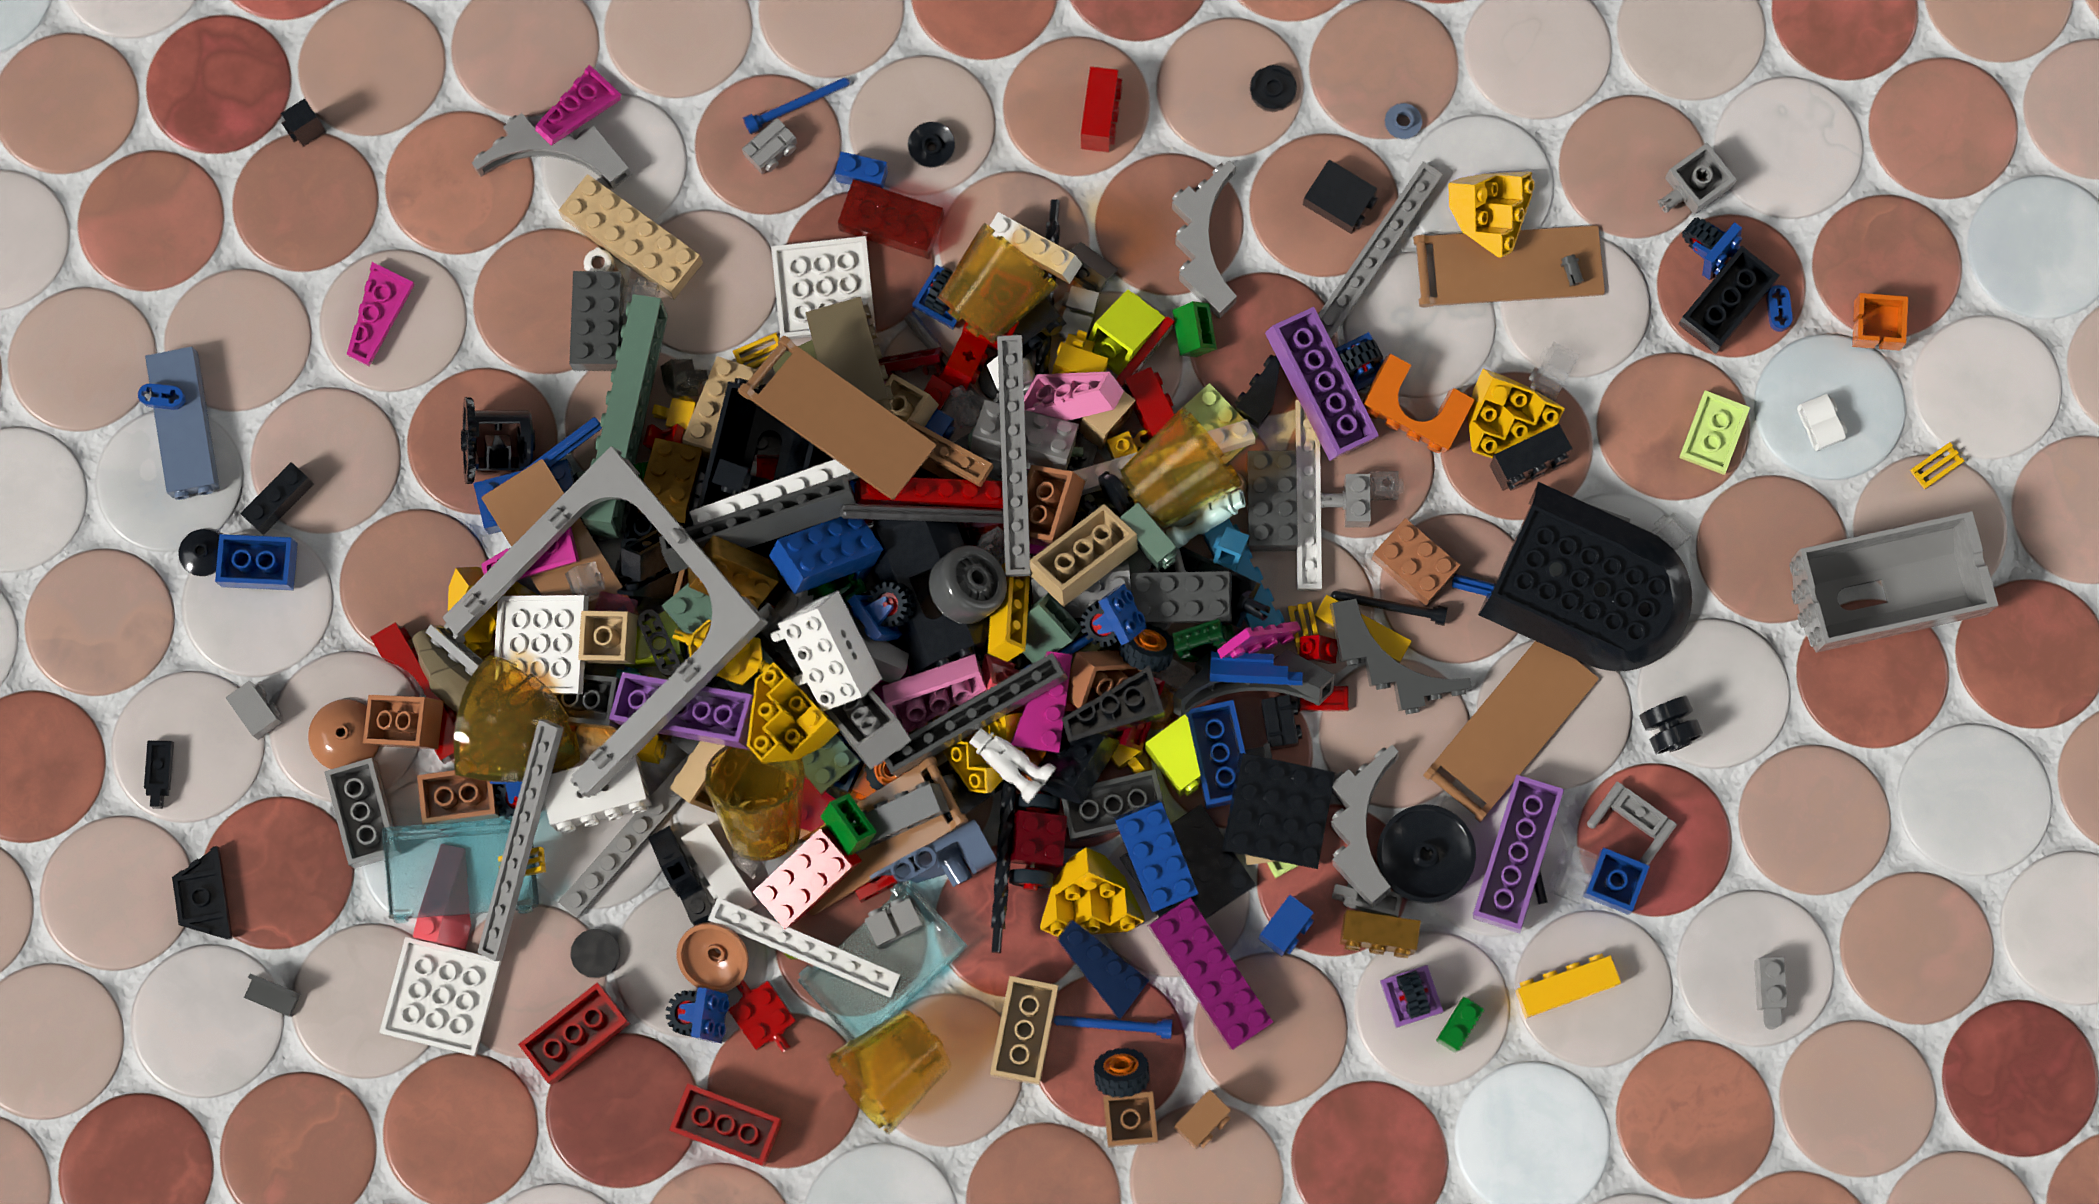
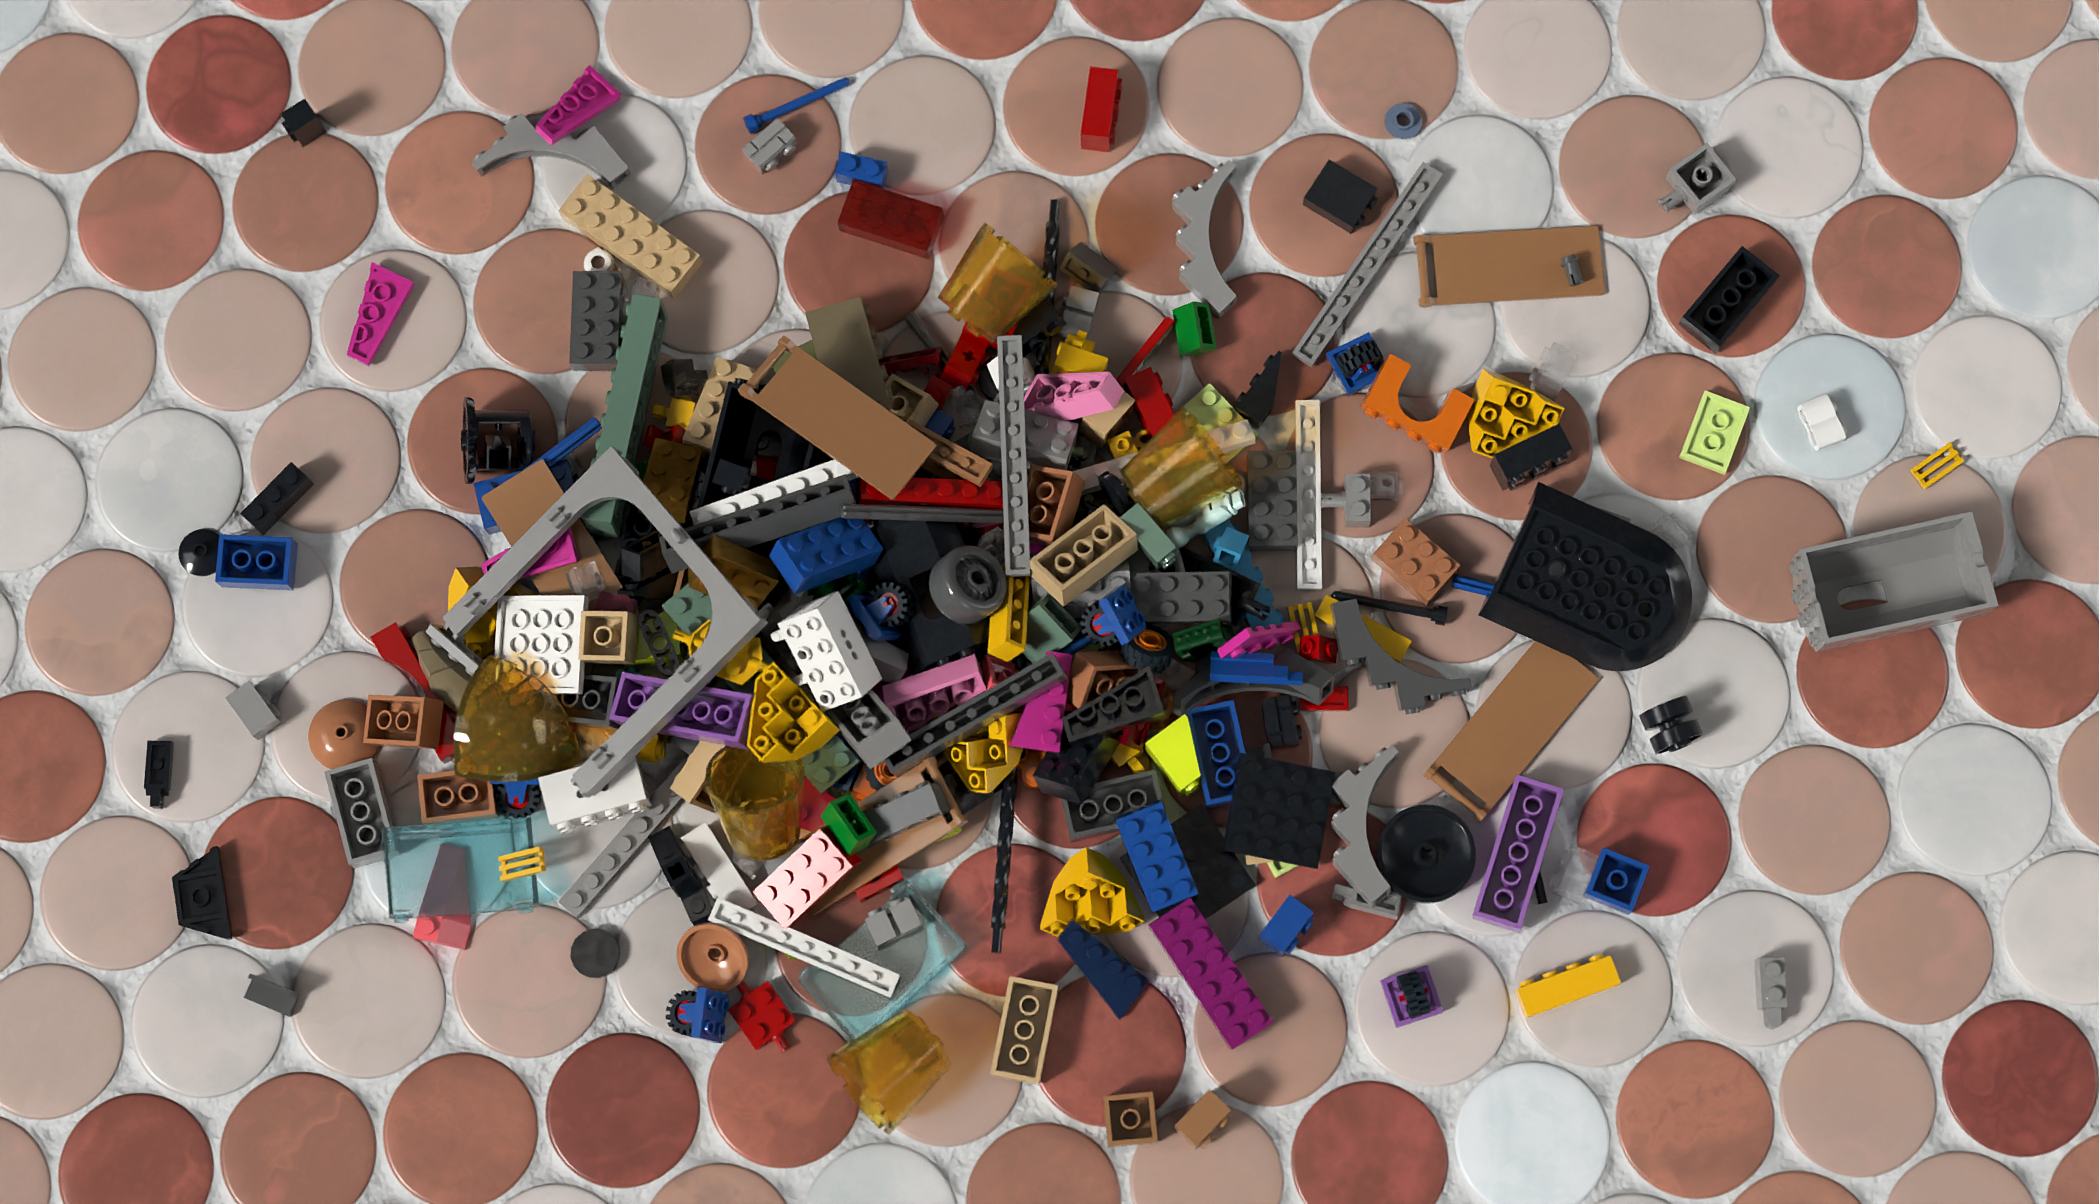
(161, 401): blue beam -> none
(183, 432): sand blue brick -> none
(440, 996): white plate -> none
(520, 840): light grey plate -> none
(574, 1034): red brick -> none
(726, 1125): red brick -> none
(755, 364): yellow tile -> none
(819, 276): white plate -> none
(927, 134): black dish -> none
(927, 298): plate -> none
(945, 856): sand blue panel -> none
(1008, 760): white piece -> none
(1037, 248): brick -> none
(1037, 841): dark red brick -> none
(1121, 1072): black wheel -> none
(1124, 330): neon yellow slope -> none
(1161, 1028): blue piece -> none
(1273, 88): black tile -> none
(1321, 383): medium lavender brick -> none
(1379, 933): pearl gold brick -> none
(1460, 1025): green brick -> none
(1492, 207): yellow brick -> none
(1639, 814): light grey plate -> none
(1712, 244): blue plate -> none
(1773, 308): blue beam -> none
(1880, 321): orange piece -> none

